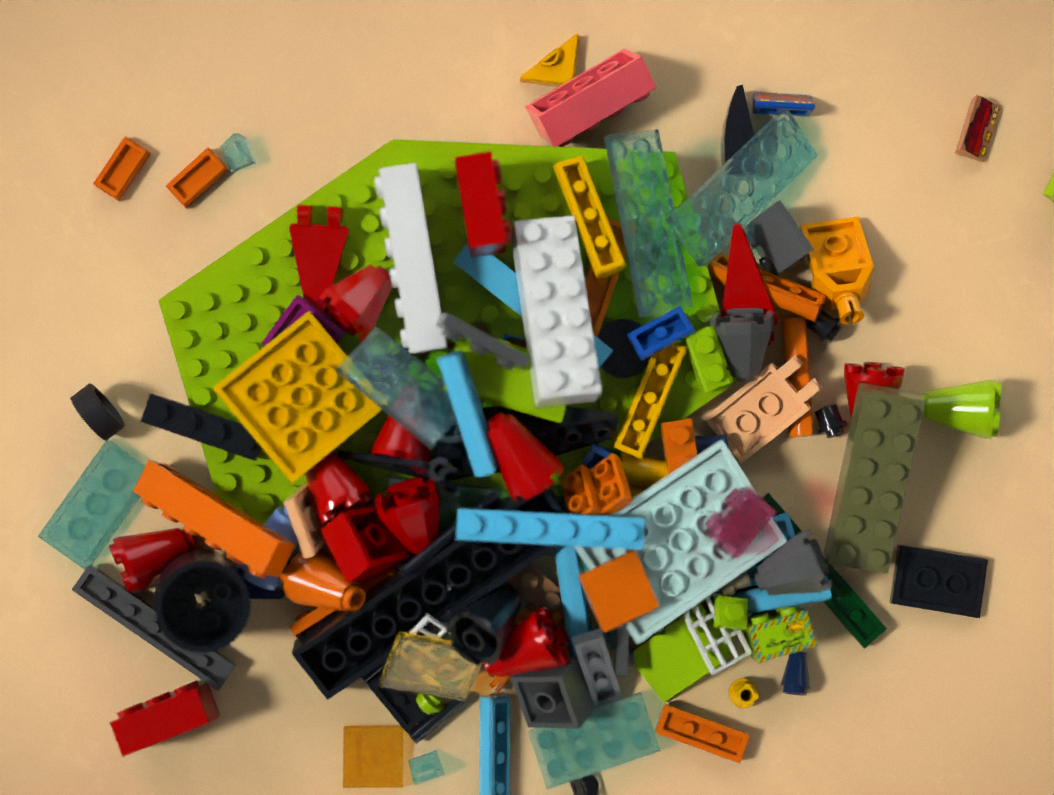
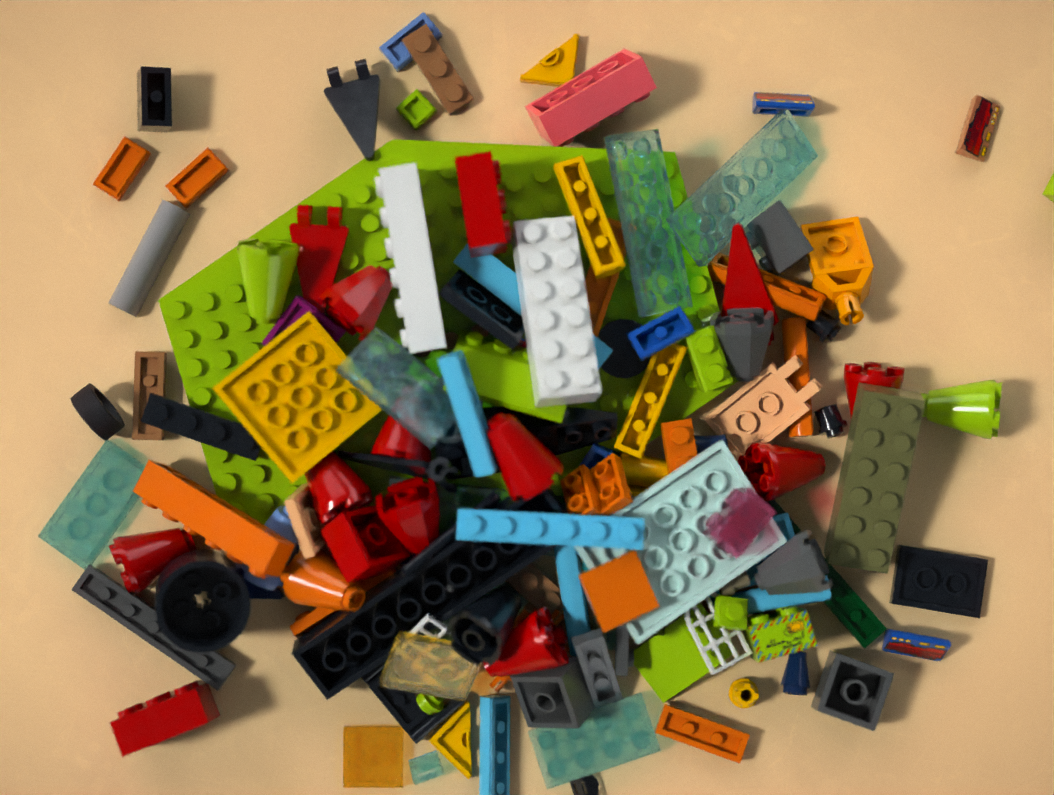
(148, 378): none -> medium nougat plate
(149, 258): none -> light grey brick
(154, 99): none -> black brick
(237, 152): clear light blue slope -> none
(267, 275): none -> lime cone
(356, 105): none -> black flag
(394, 48): none -> medium blue tile
(416, 109): none -> lime tile
(437, 69): none -> medium nougat plate
(455, 740): none -> yellow tile
(481, 342): dark grey plate -> none
(484, 308): none -> black tile
(737, 125): black slope -> none
(779, 469): none -> red cone
(852, 690): none -> dark grey brick
(915, 645): none -> slope

